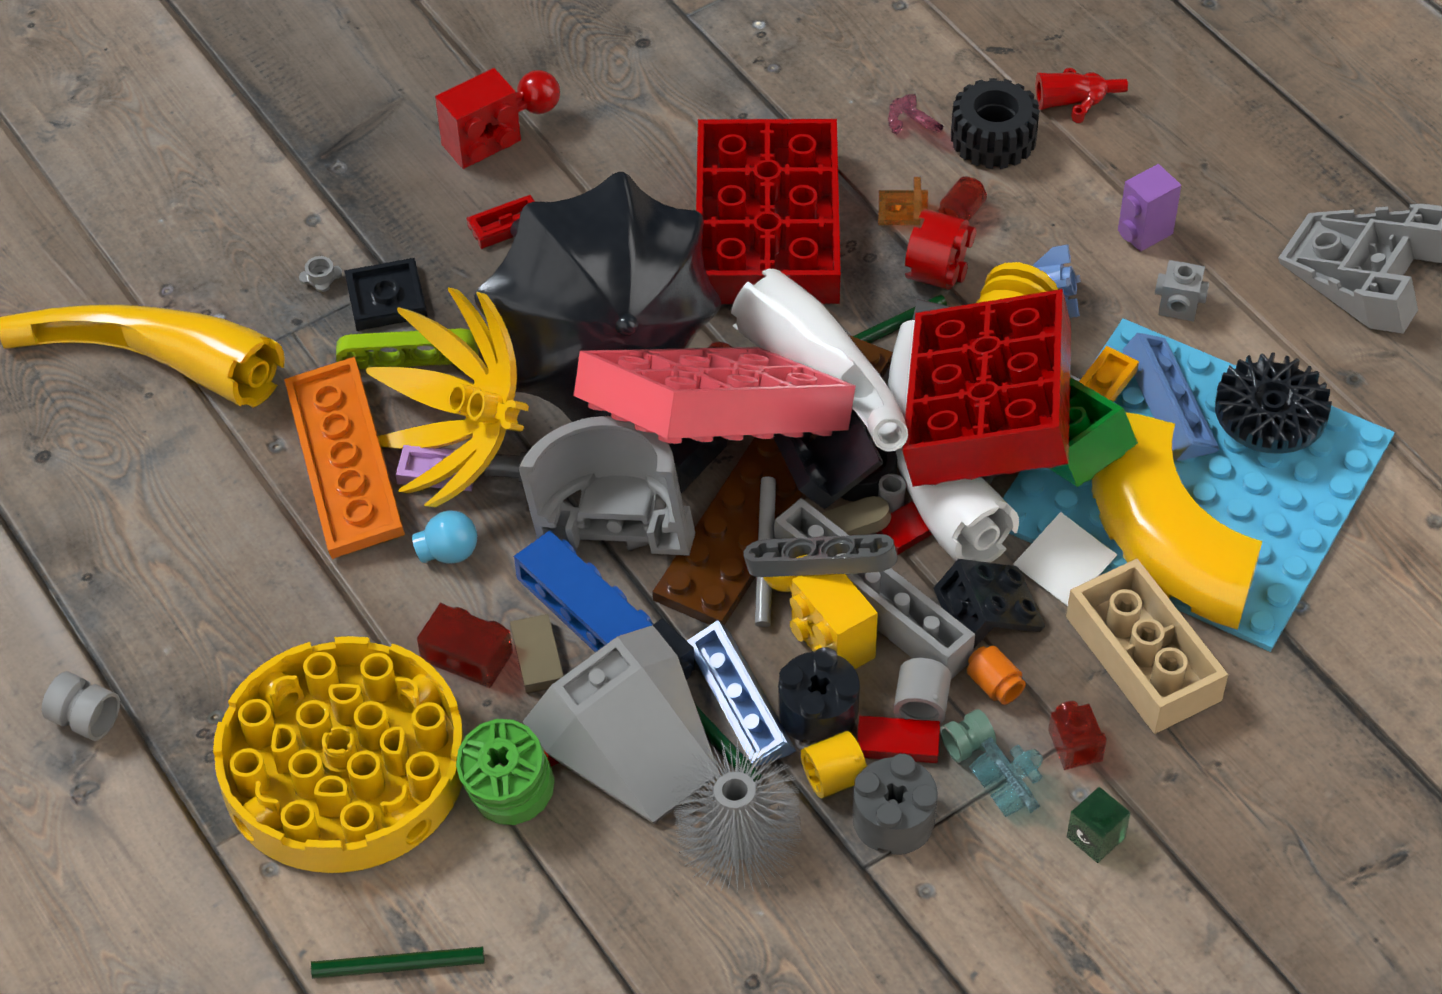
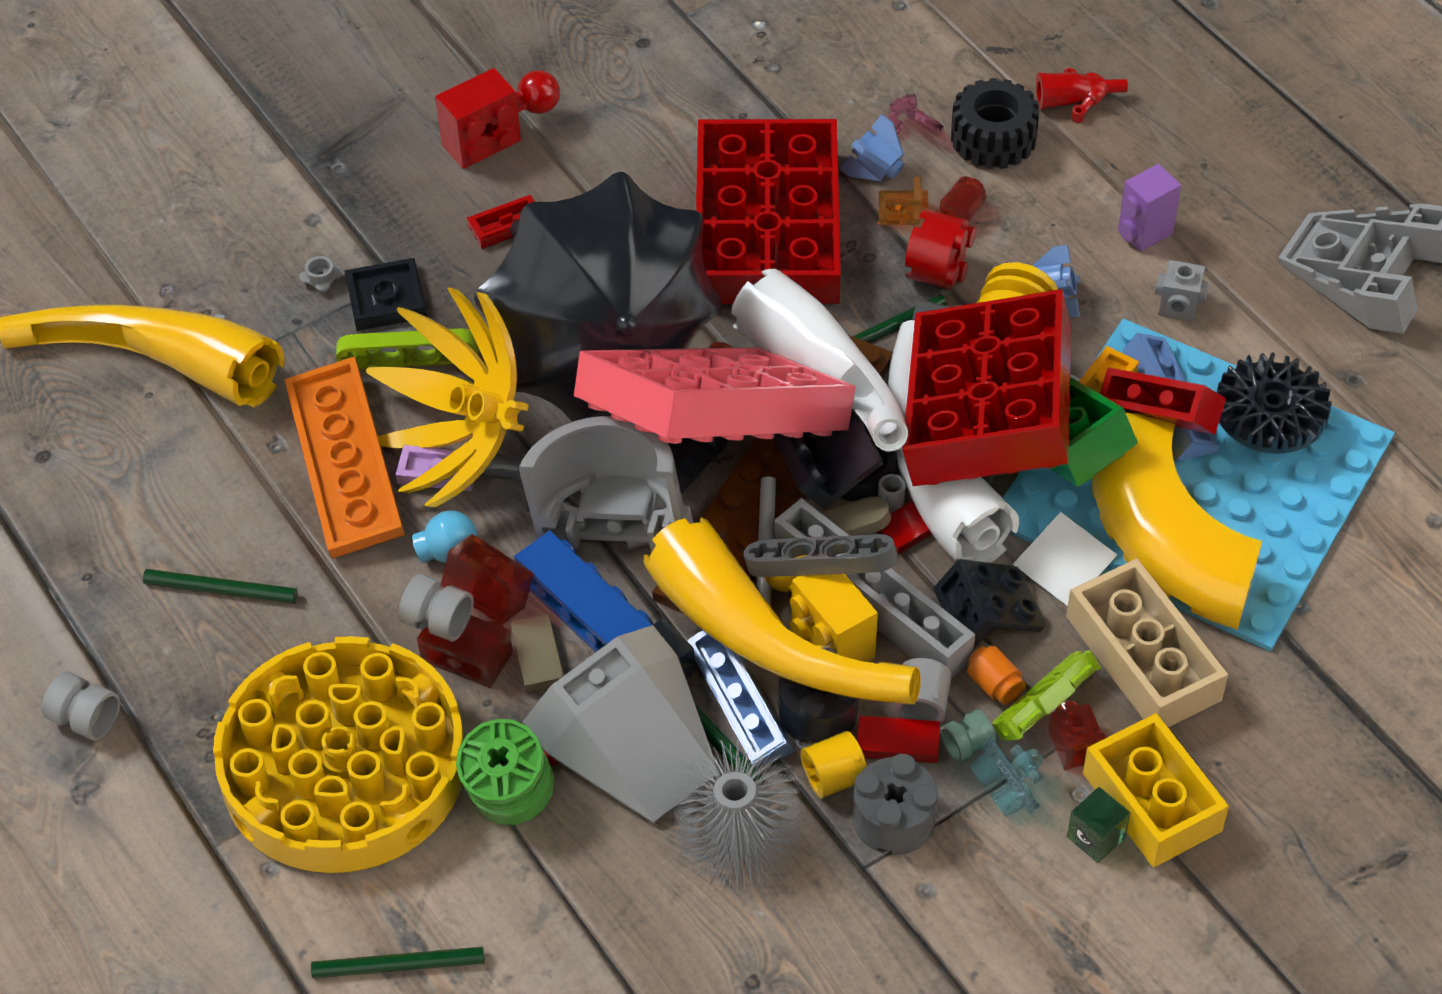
(220, 586): none -> dark green bar
(442, 610): none -> light grey wheel
(493, 578): none -> clear red brick
(719, 597): none -> yellow brick
(877, 154): none -> medium blue brick
(1045, 695): none -> lime piece
(1161, 787): none -> yellow brick
(1166, 399): none -> red brick

